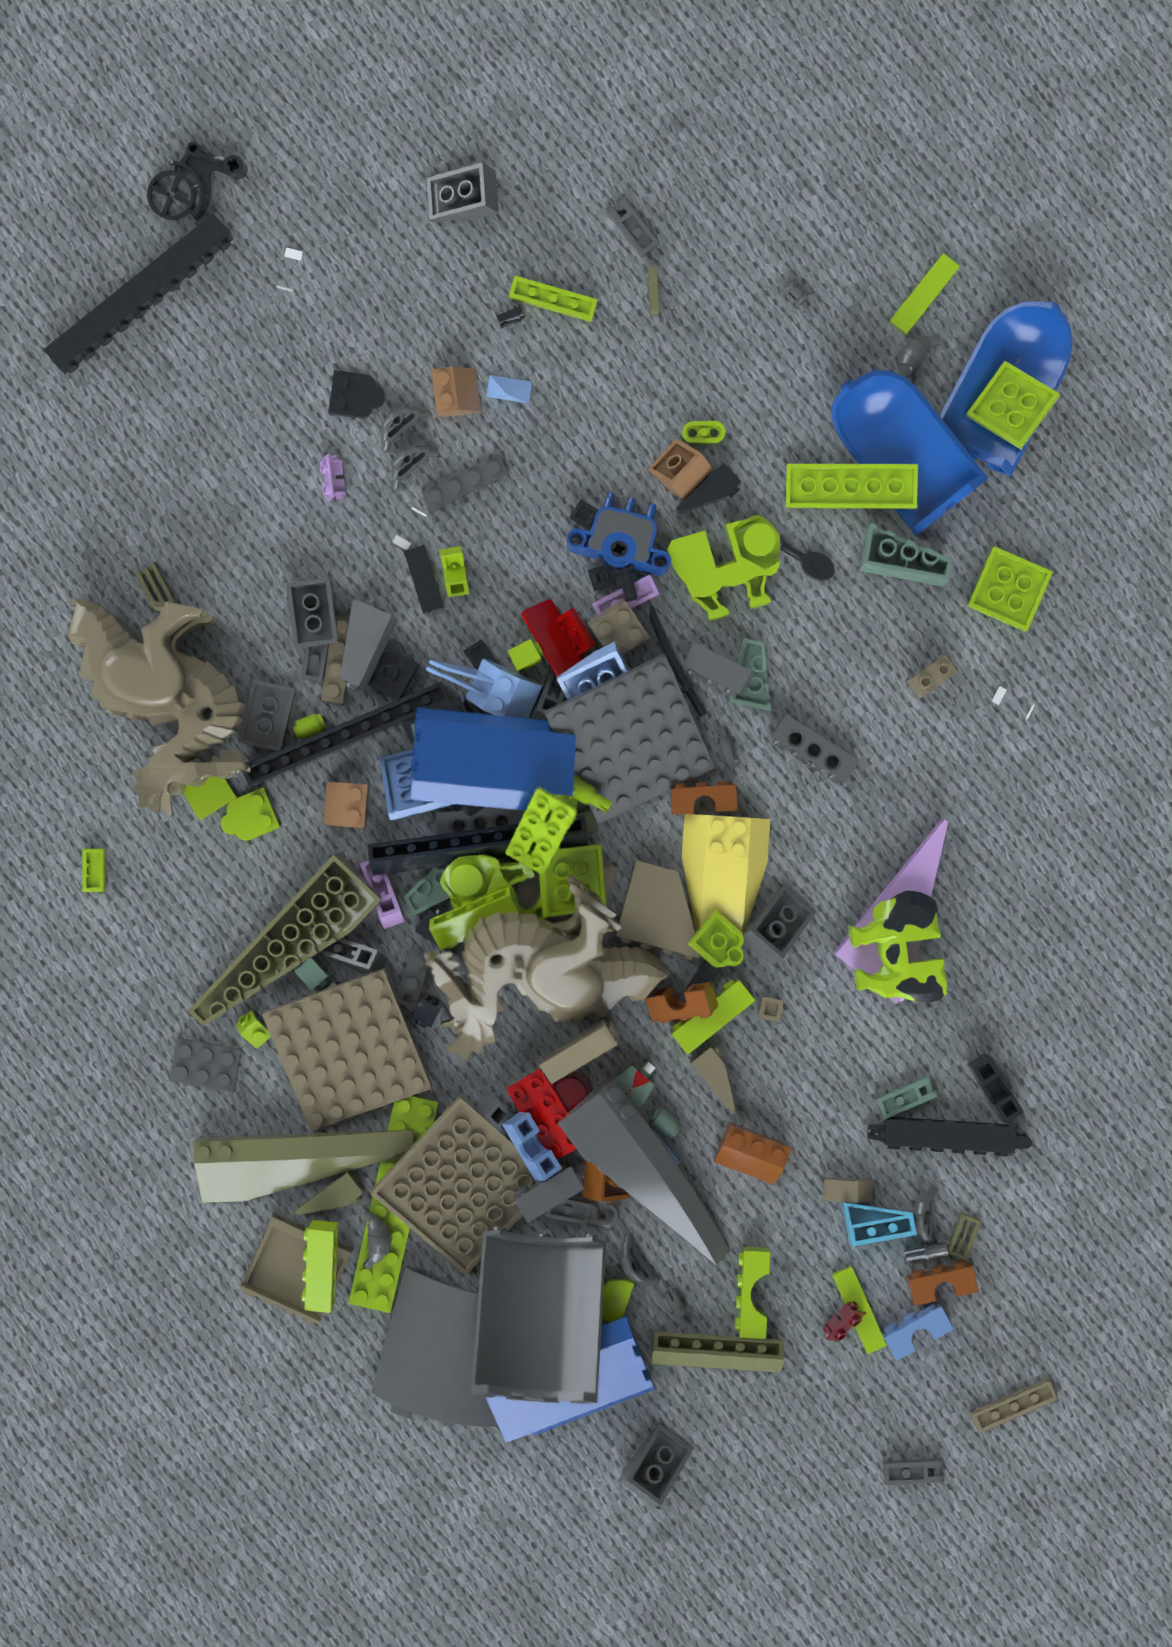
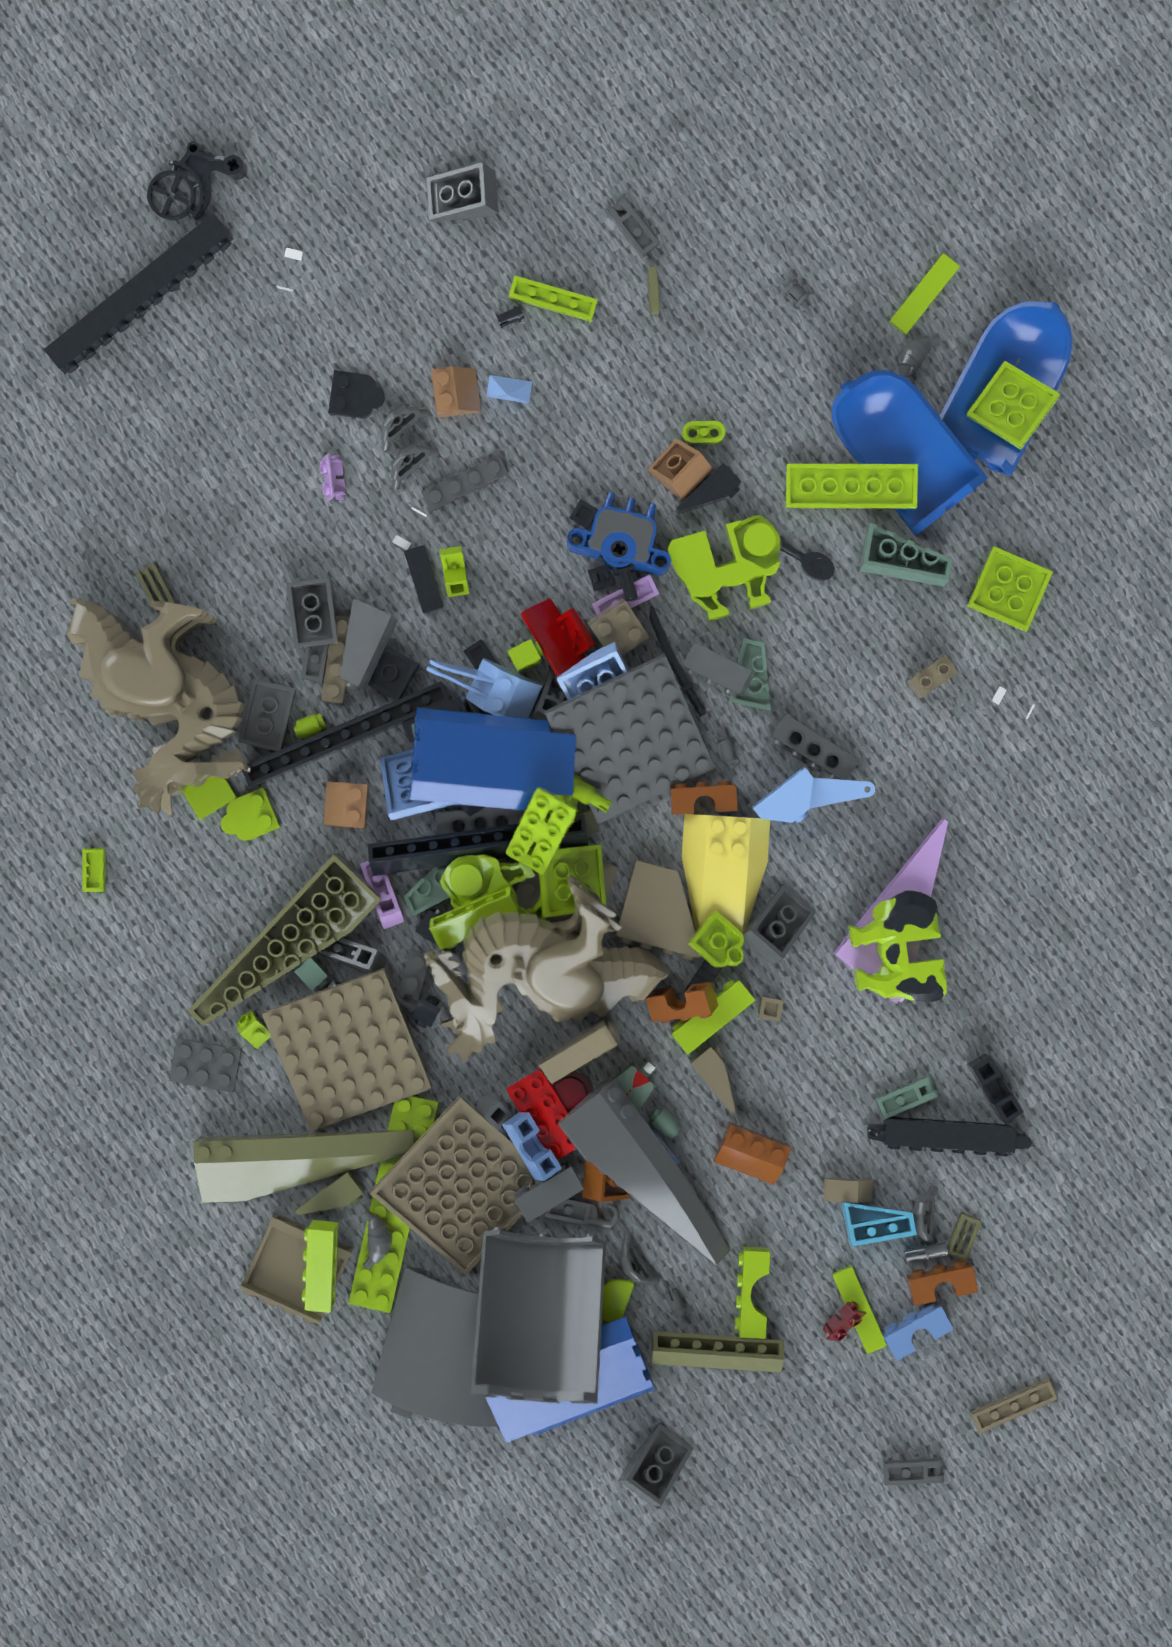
(802, 791): none -> light blue slope

